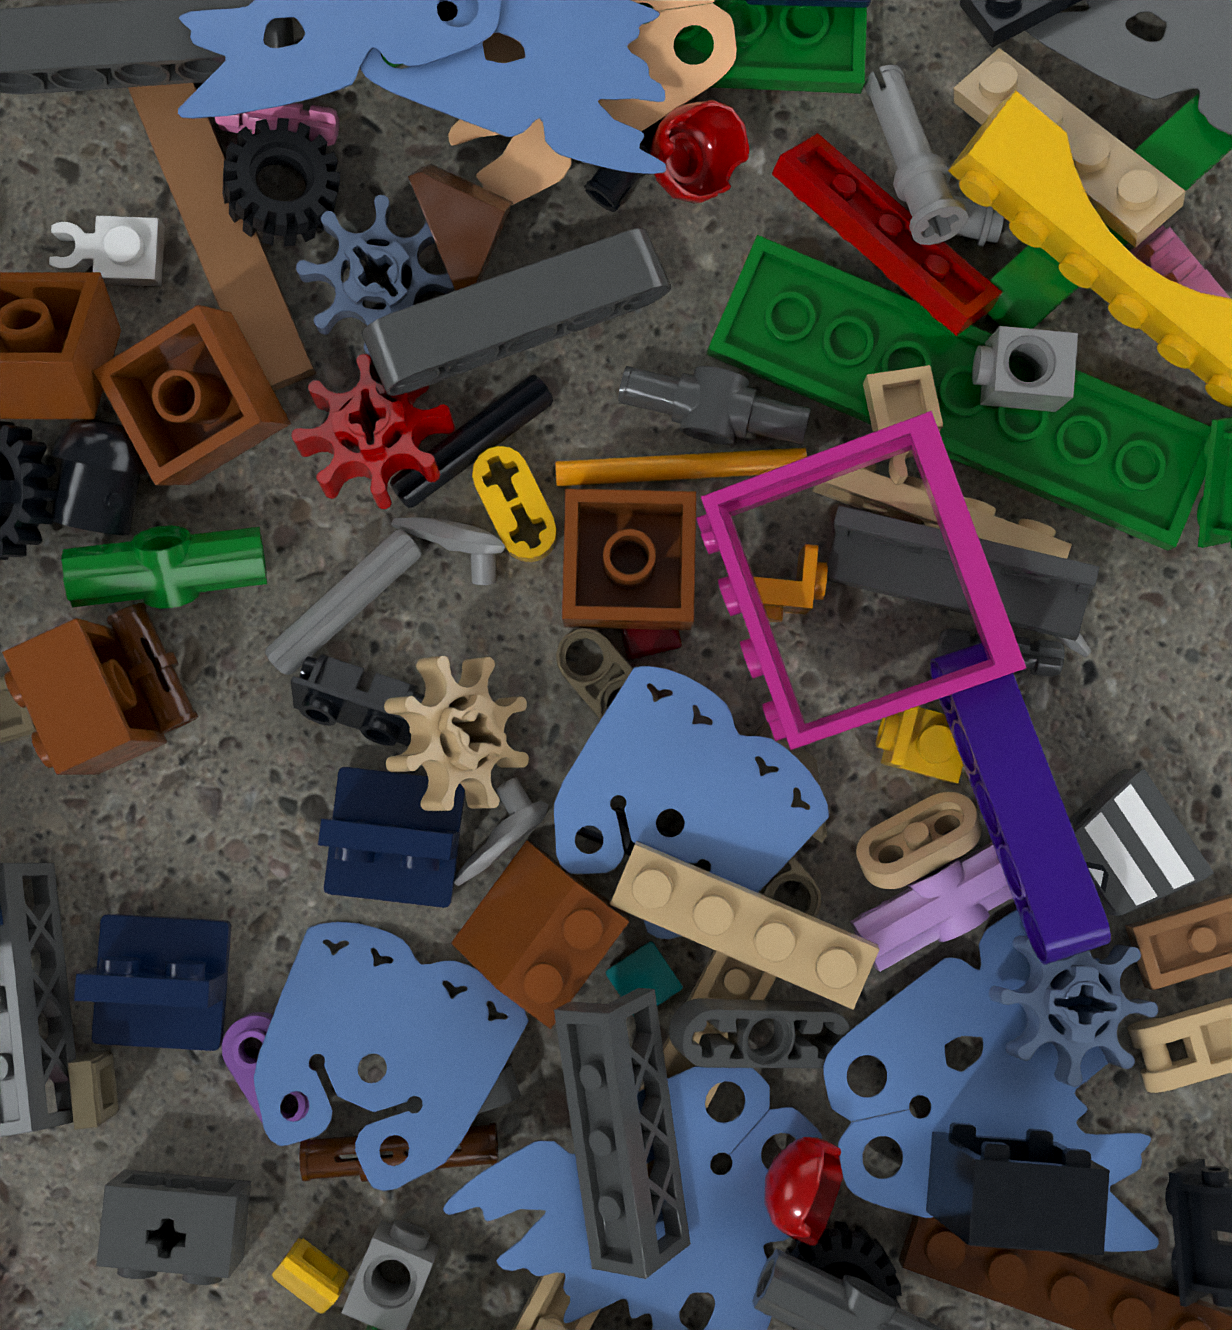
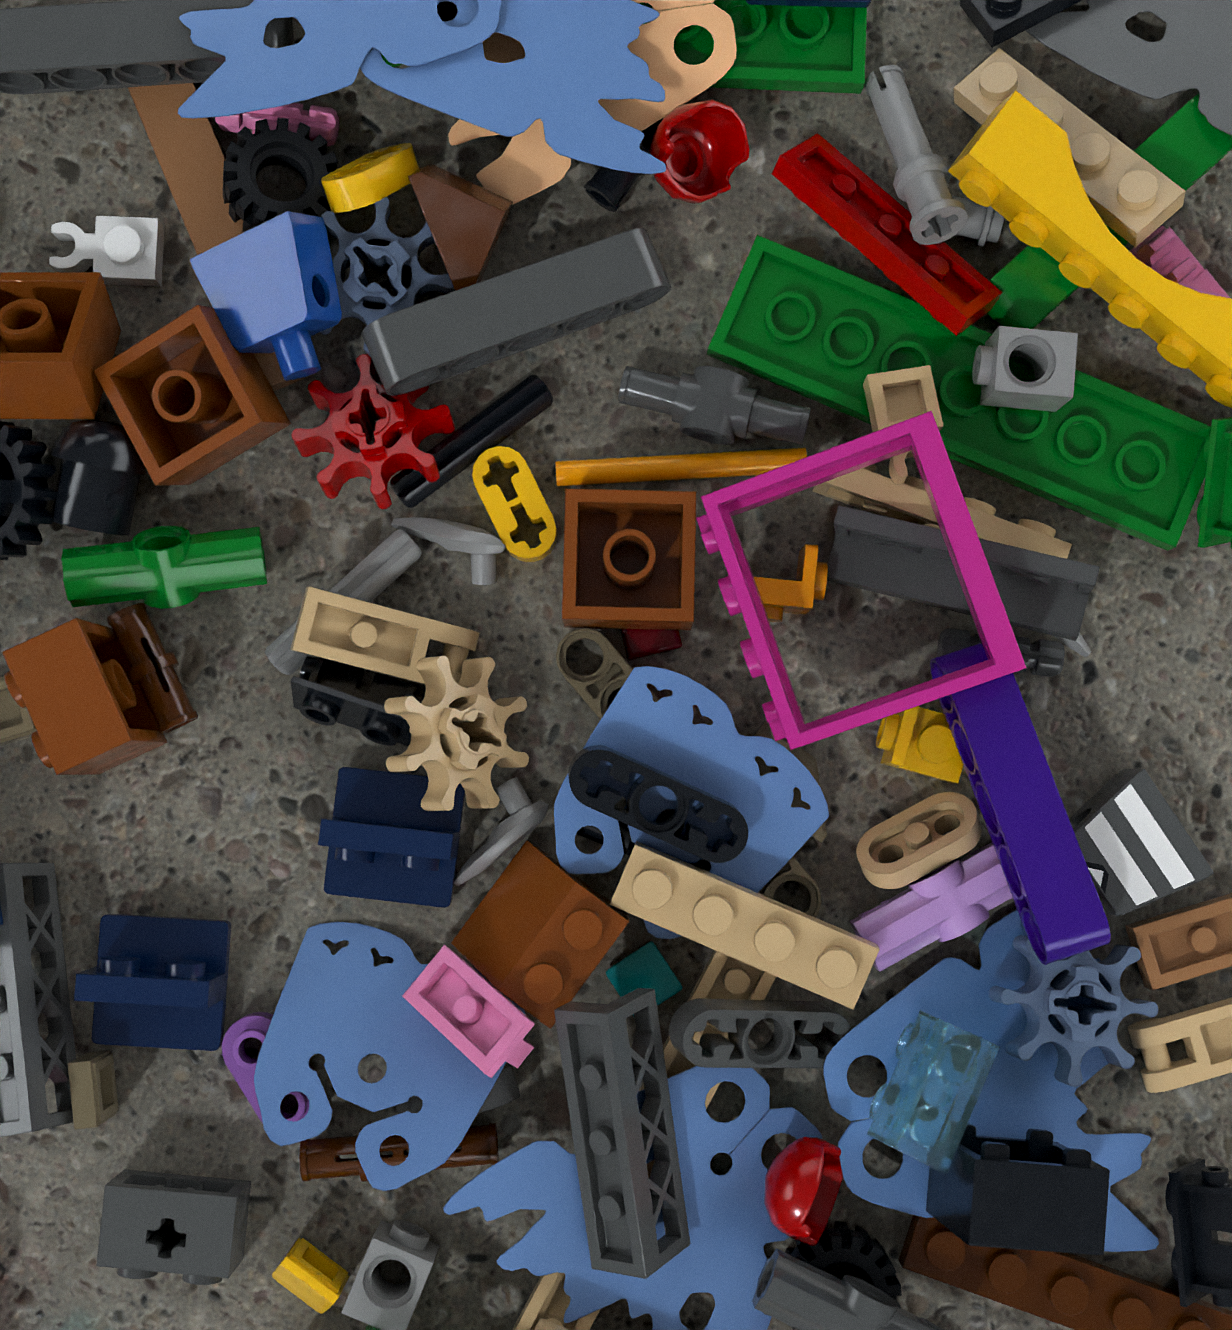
(274, 289): none -> torso
(370, 178): none -> yellow beam
(375, 636): none -> tan plate
(471, 1012): none -> bright pink plate
(694, 839): none -> black beam
(931, 1090): none -> clear light blue bracket

